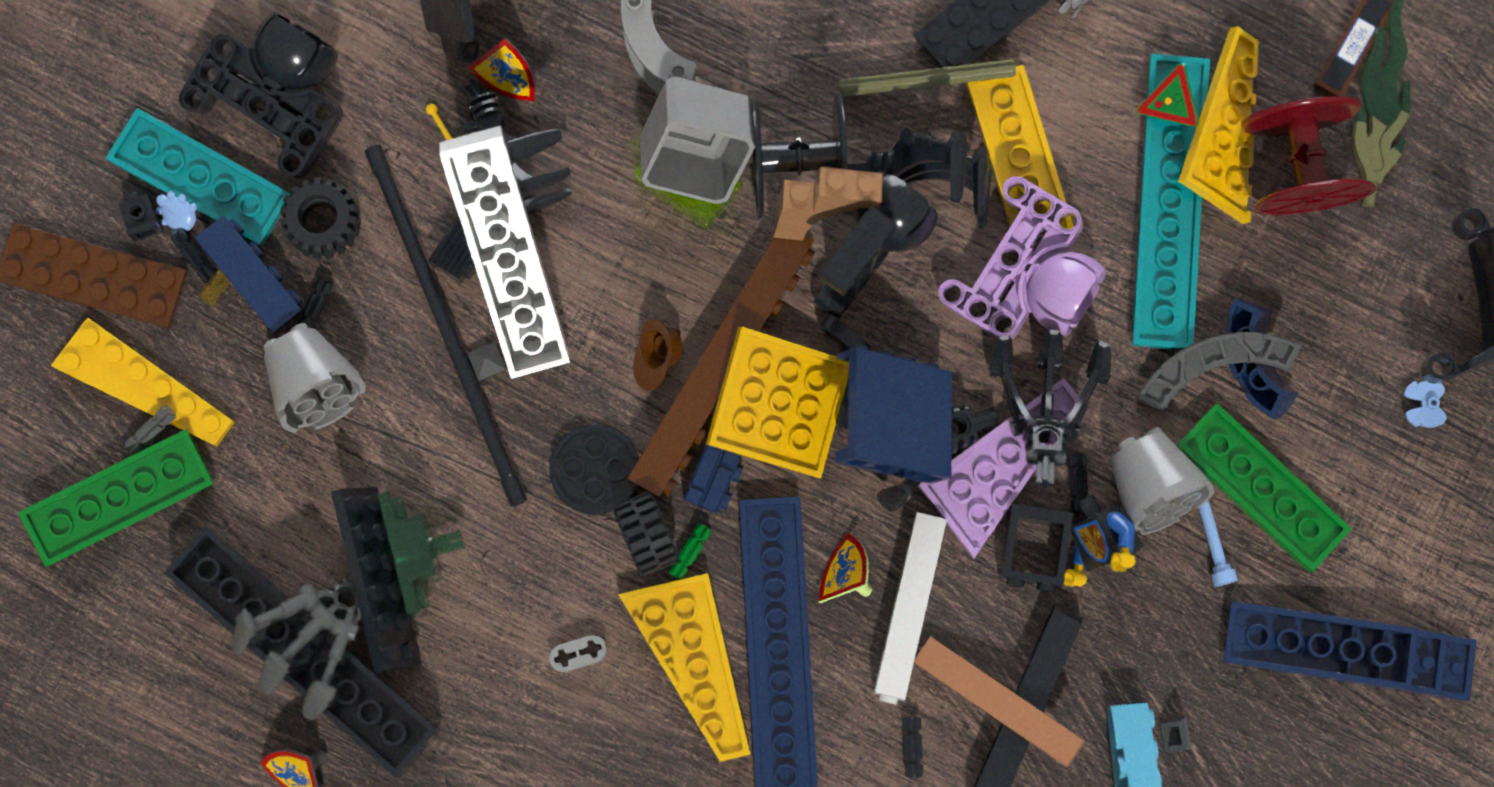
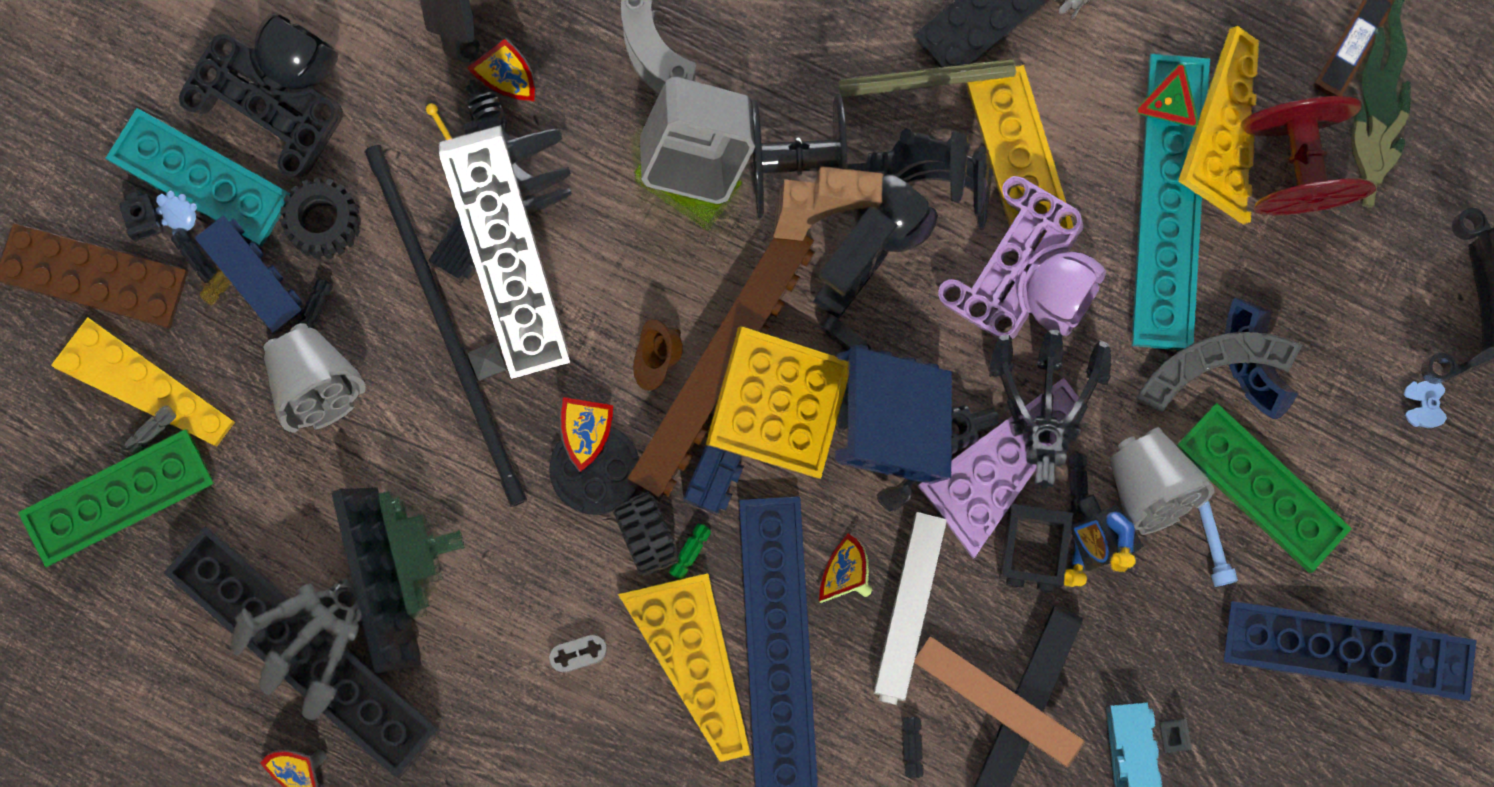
(584, 429): none -> shield

